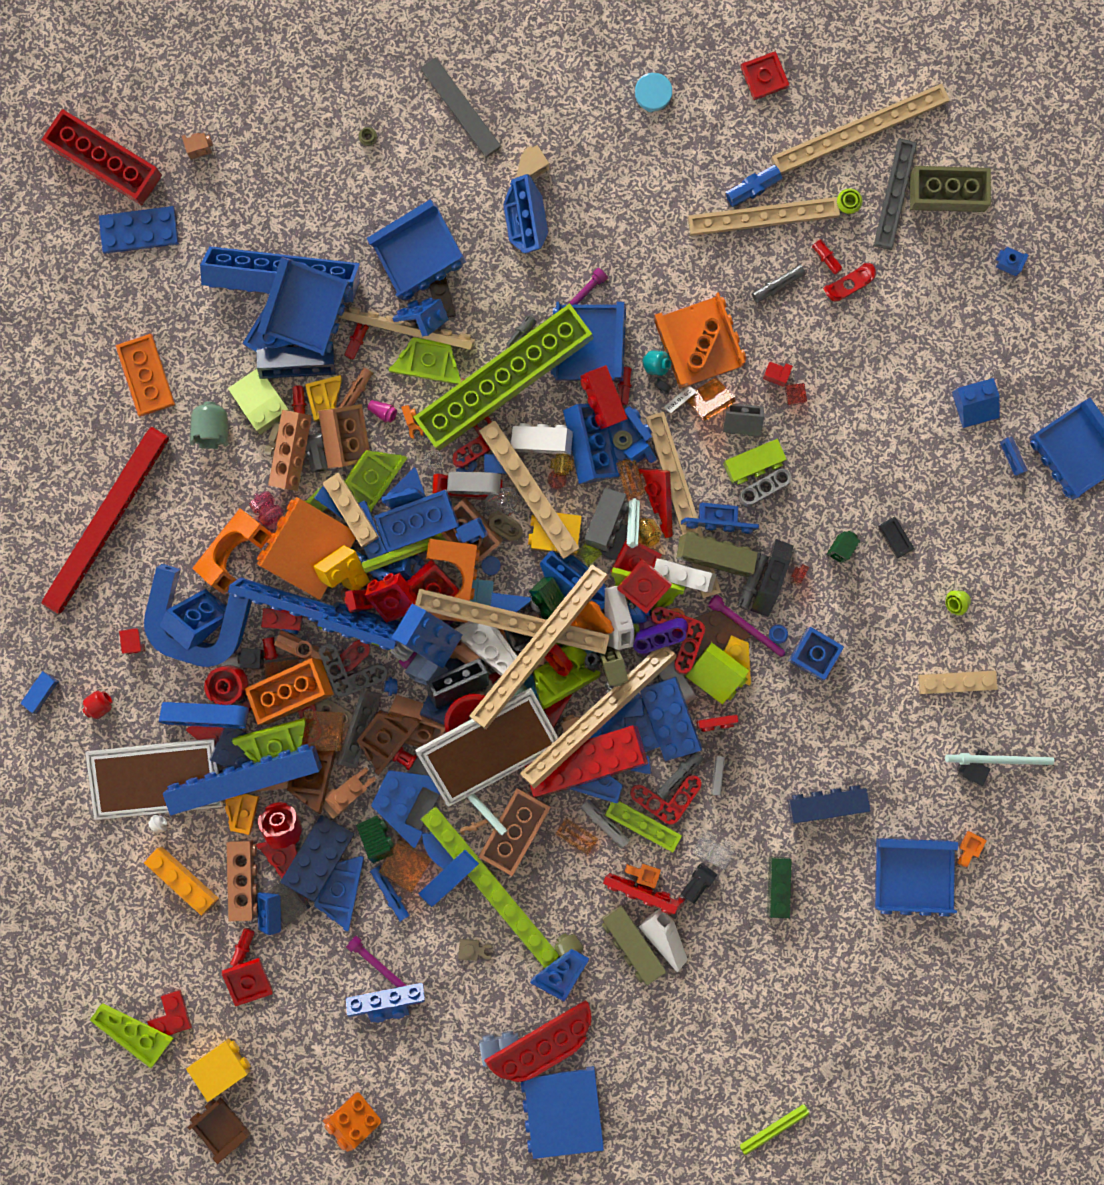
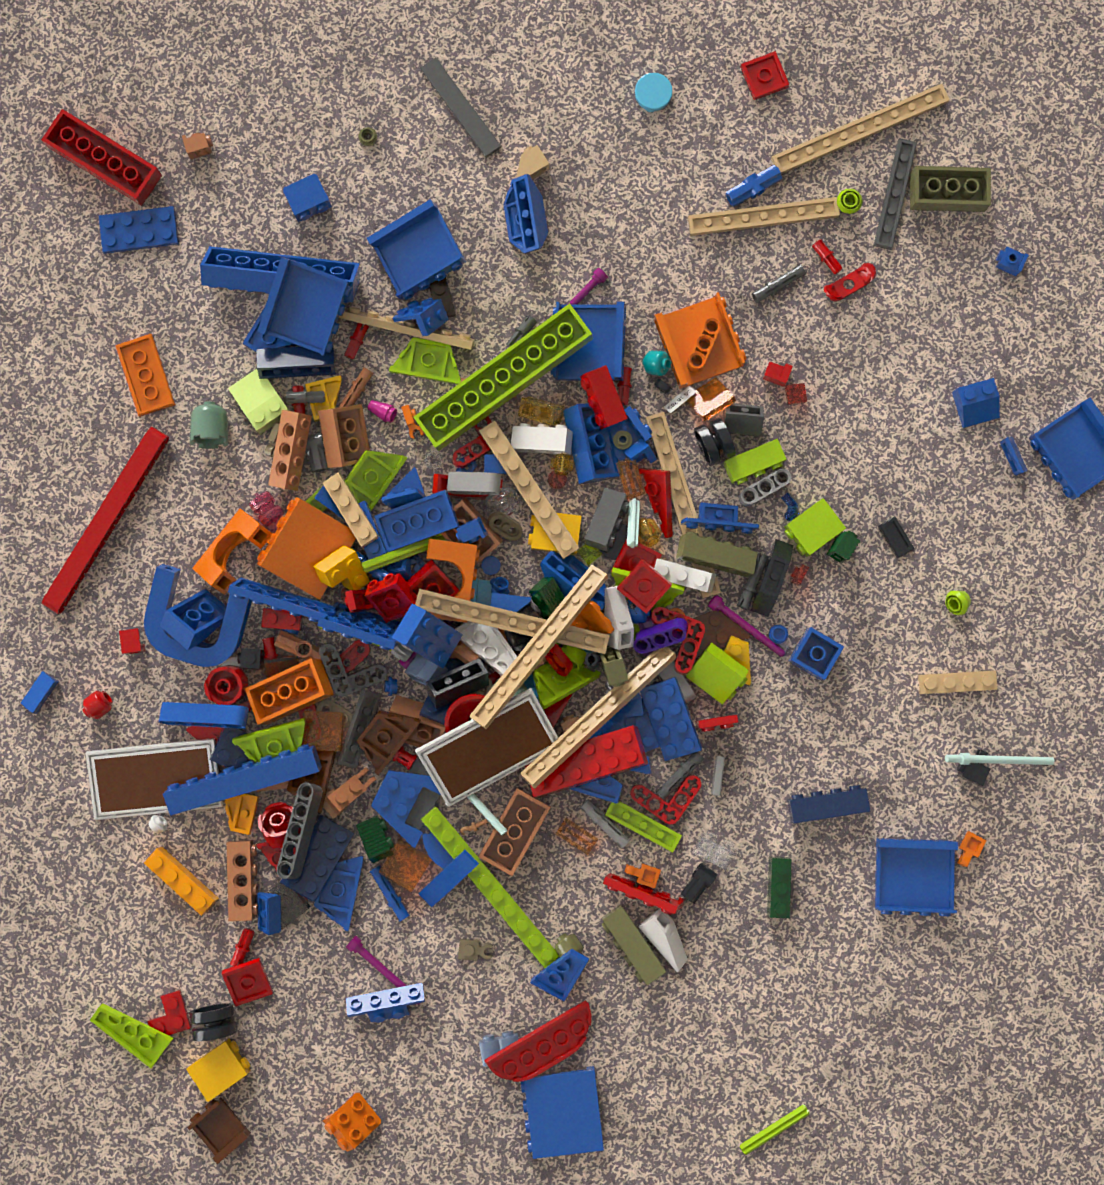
(213, 1022): none -> black wheel
(292, 838): none -> dark grey beam
(305, 397): none -> dark grey axle
(307, 197): none -> blue bracket
(502, 582): none -> blue plate
(541, 410): none -> clear yellow brick
(714, 441): none -> black wheel
(792, 510): none -> clear blue arm
(814, 528): none -> lime brick

